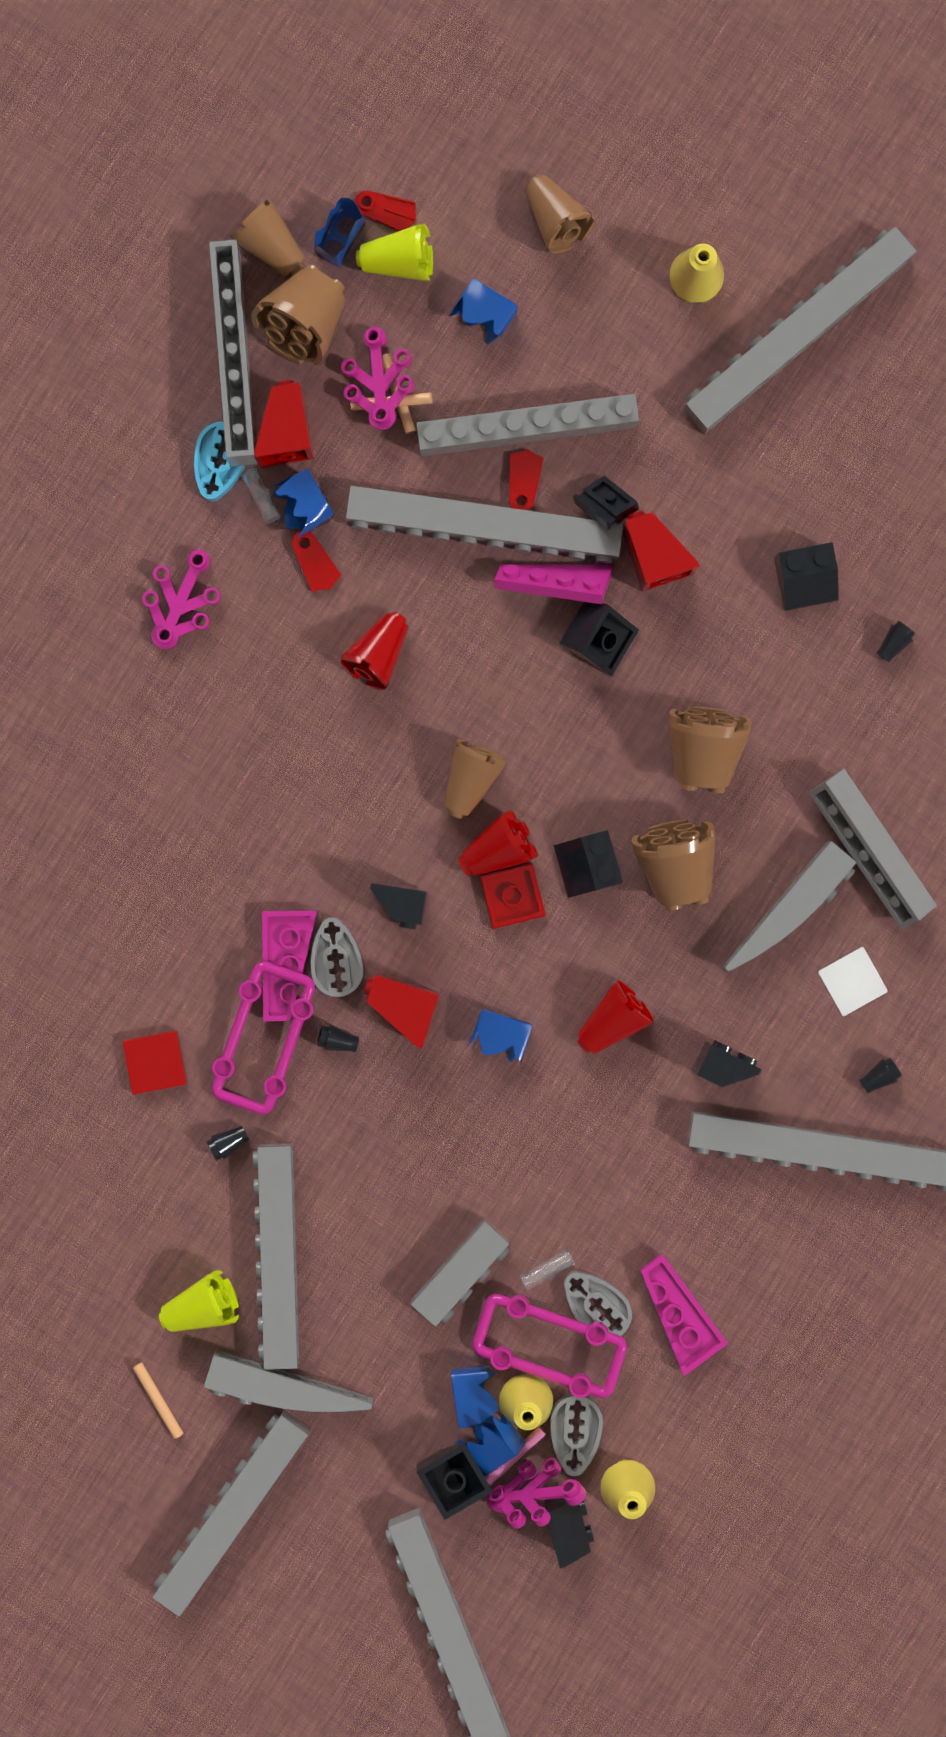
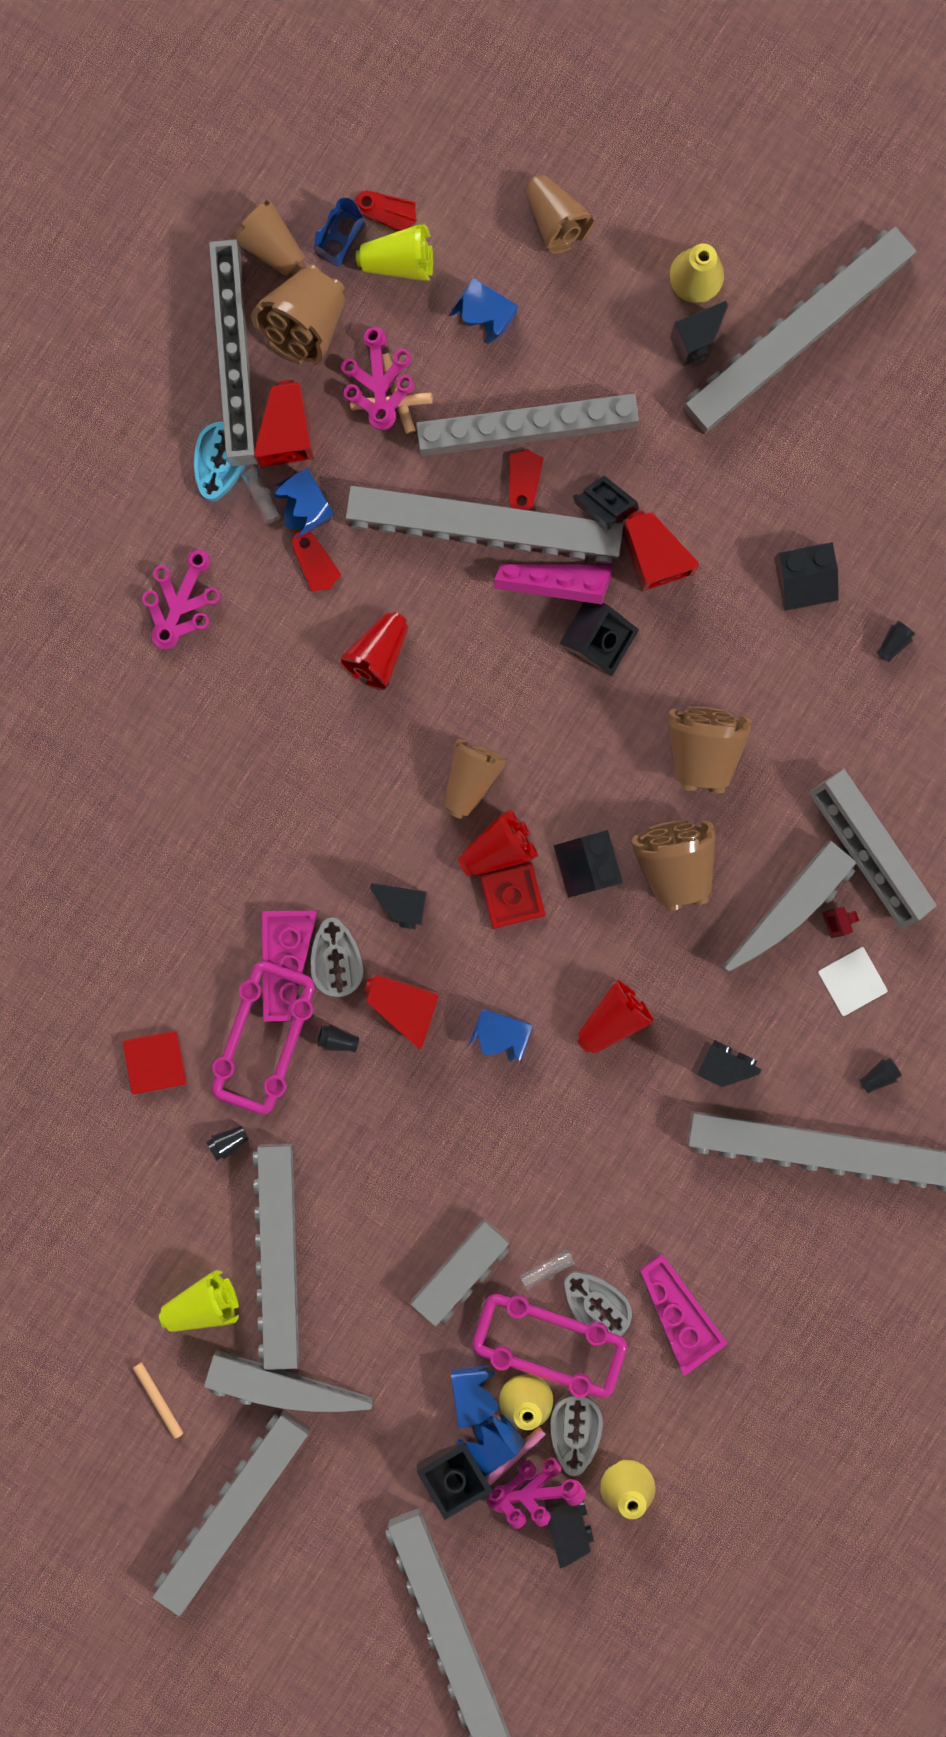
(696, 334): none -> black slope
(839, 921): none -> dark red tile

